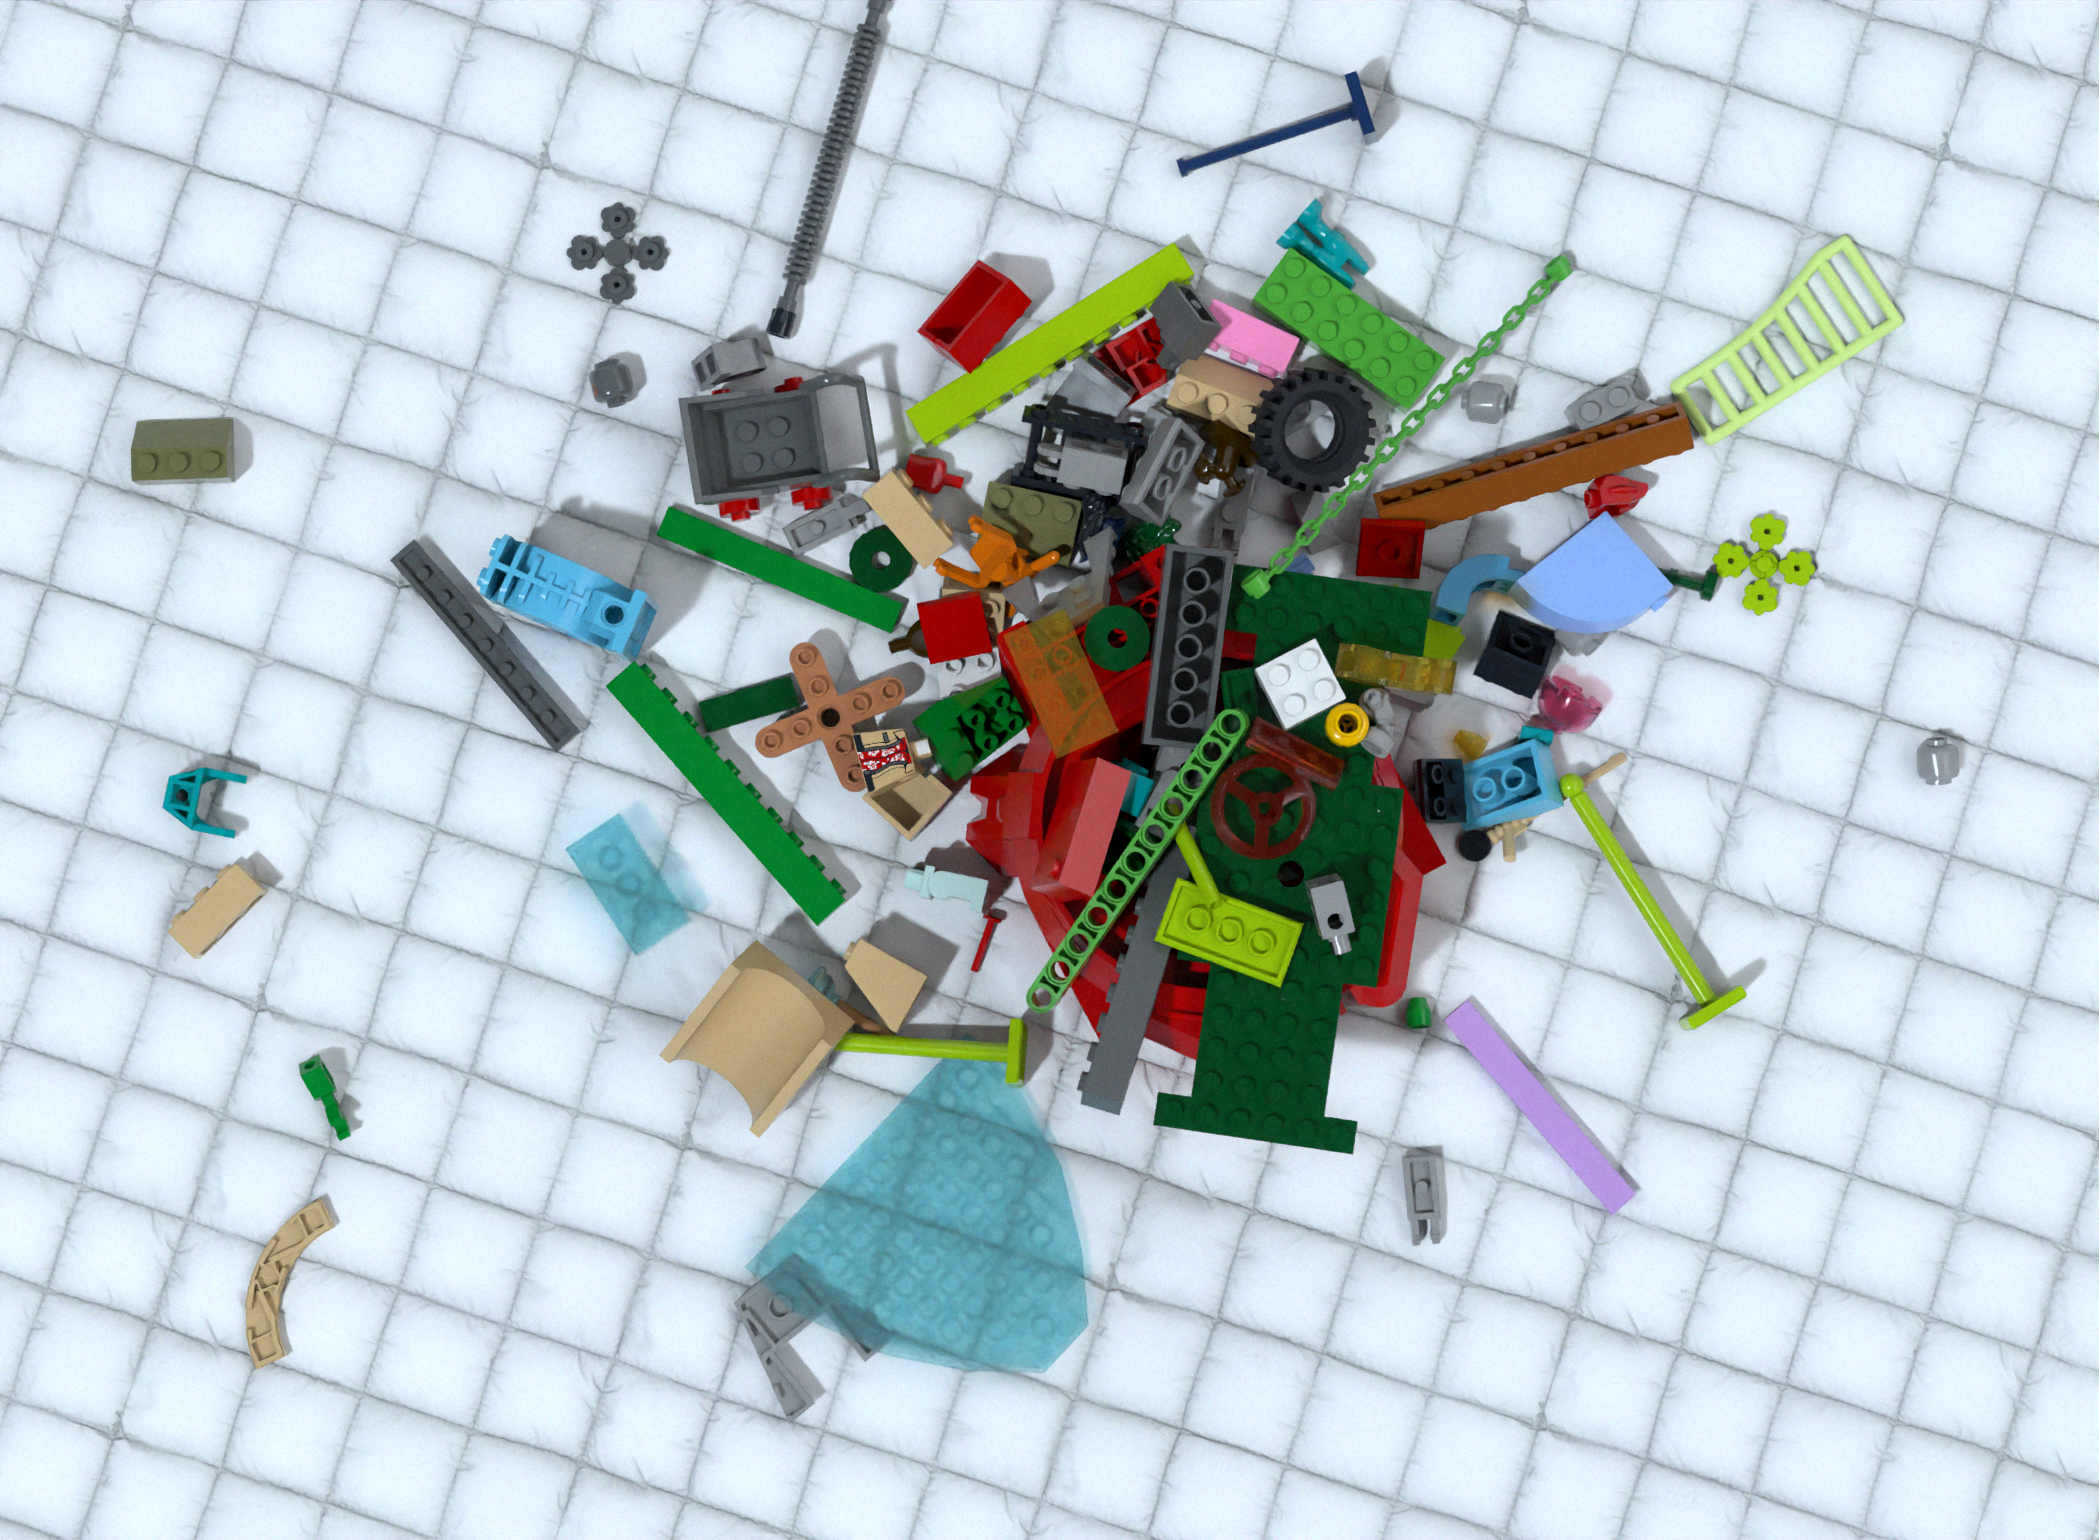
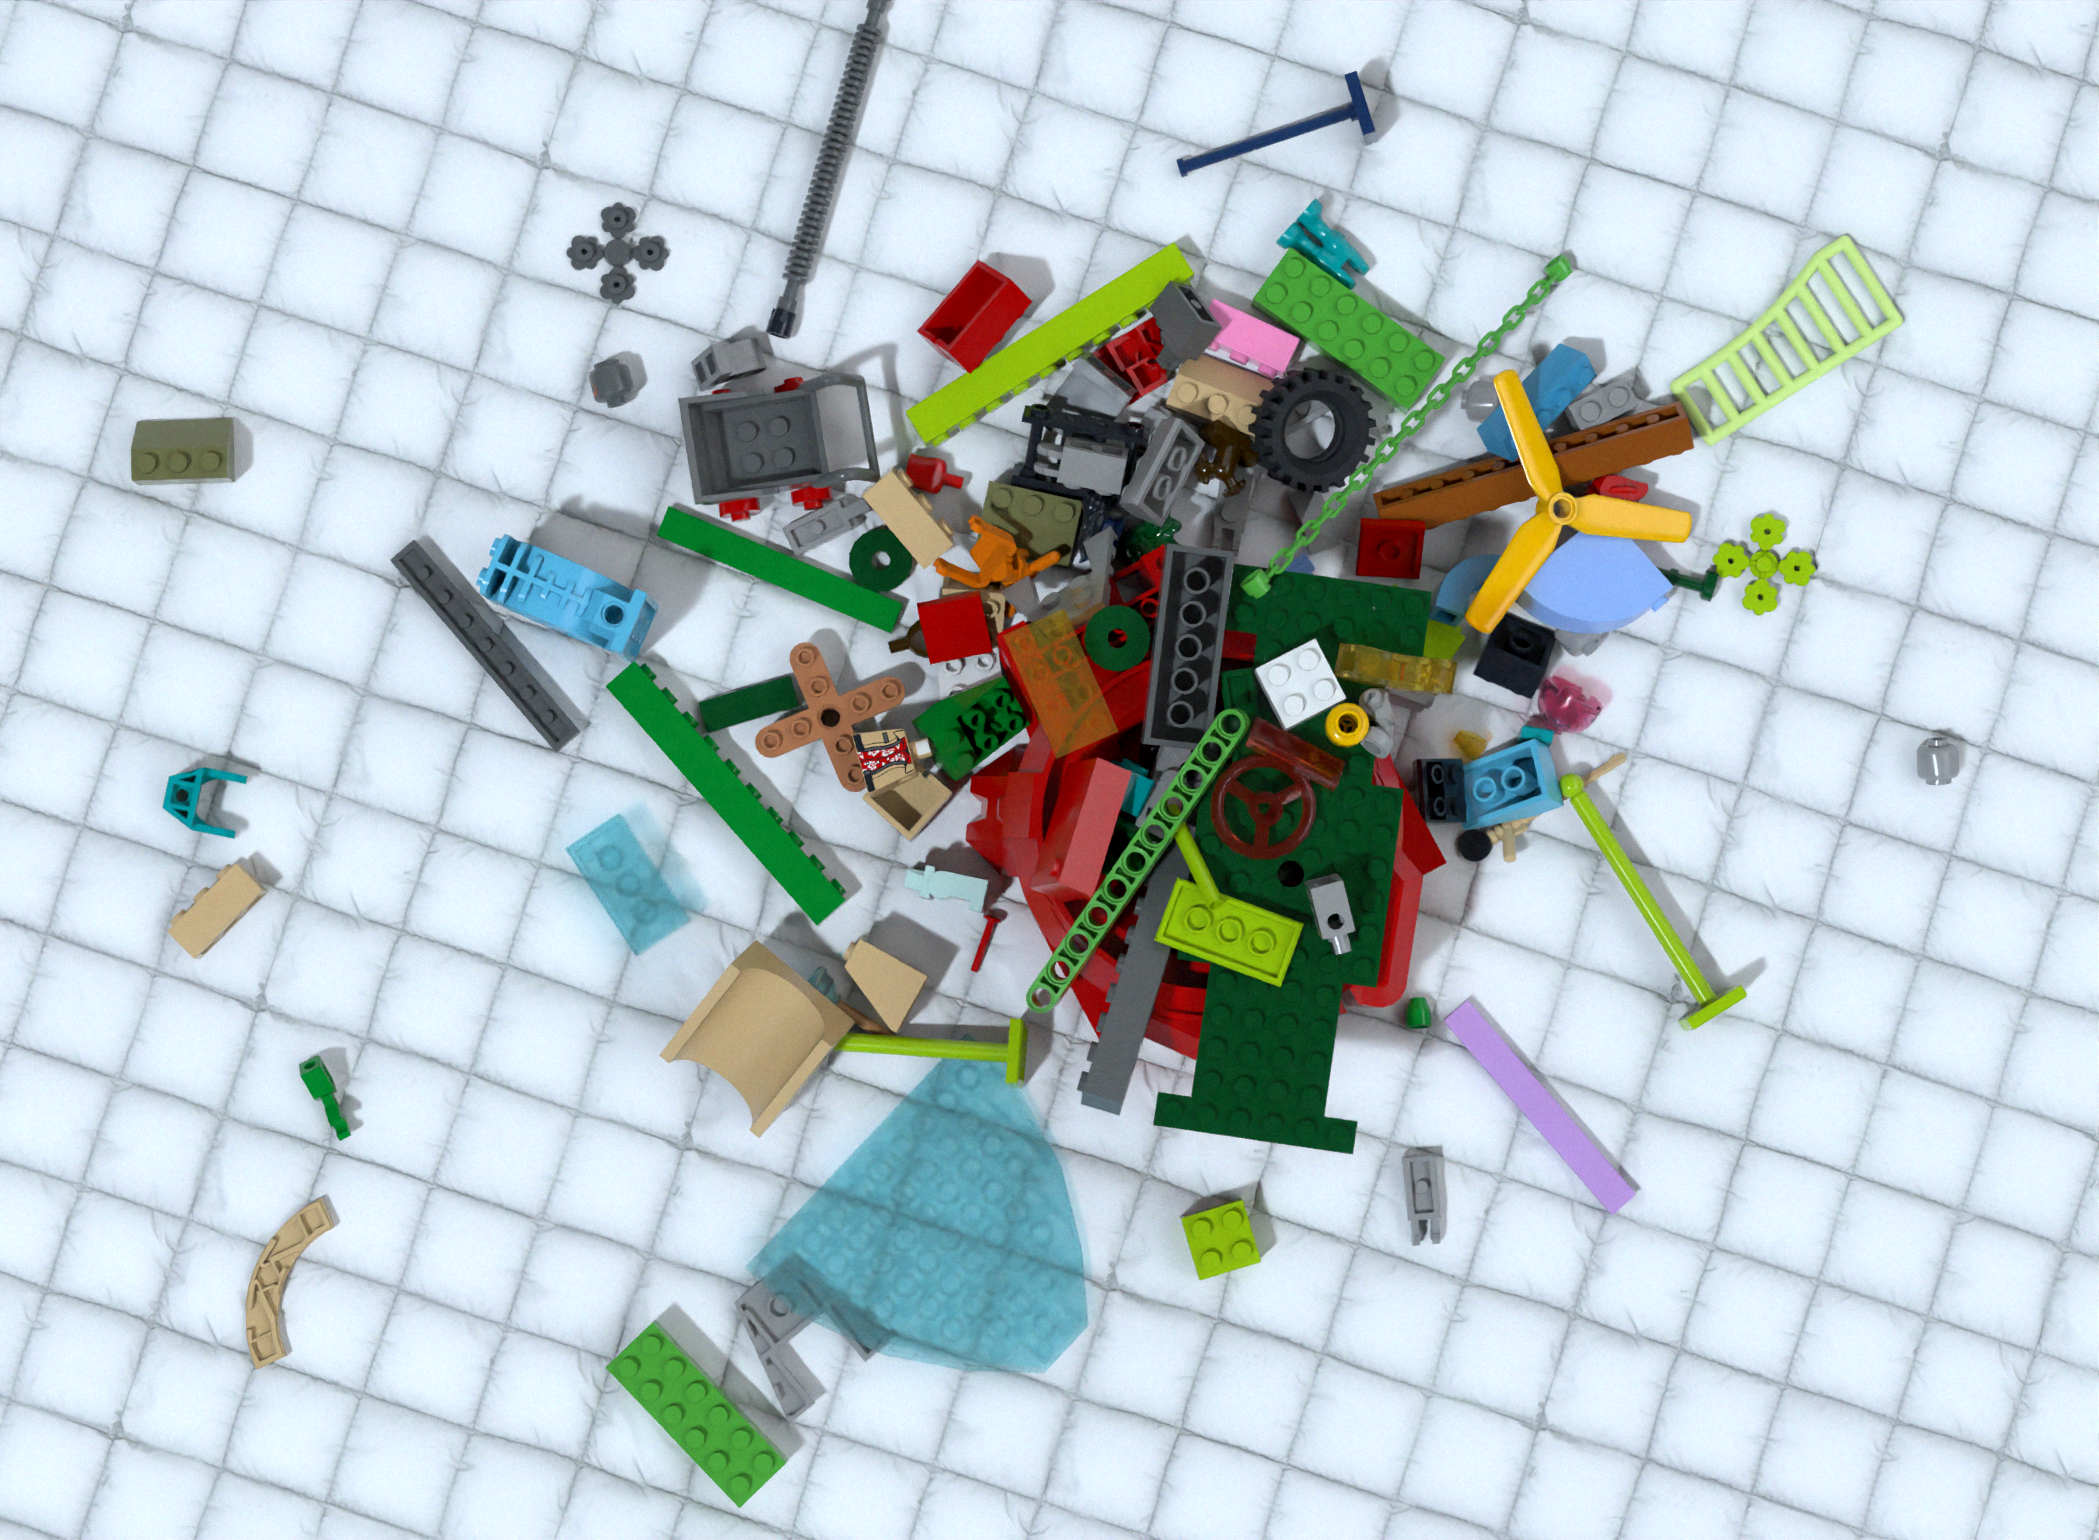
(697, 1413): none -> bright green brick
(1220, 1239): none -> lime brick
(1540, 533): none -> yellow piece
(1549, 391): none -> dark azure brick

